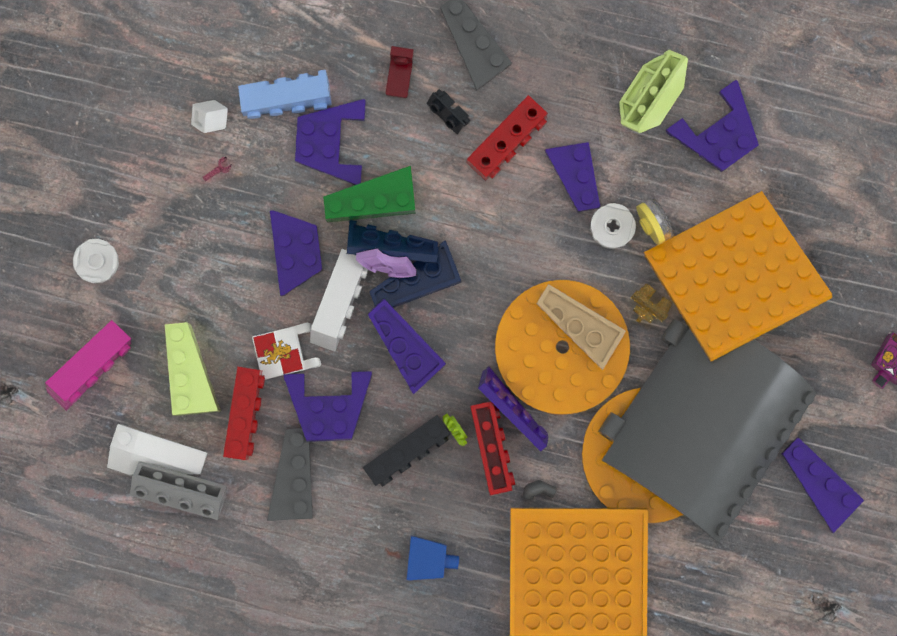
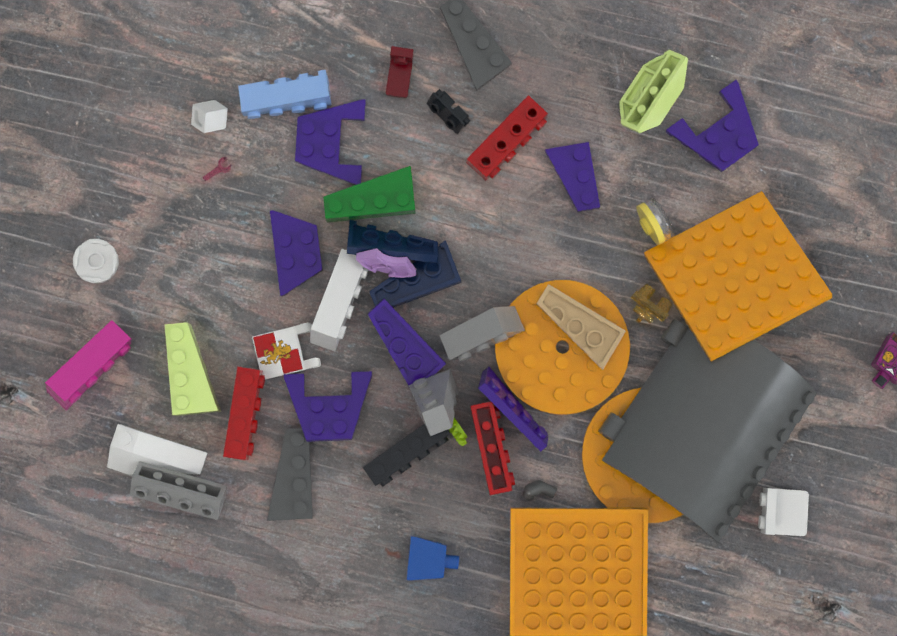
(436, 400): none -> light grey wedge
(481, 332): none -> light grey wedge
(623, 219): white plate -> none
(783, 512): none -> white bracket
(828, 492): dark purple wing -> none

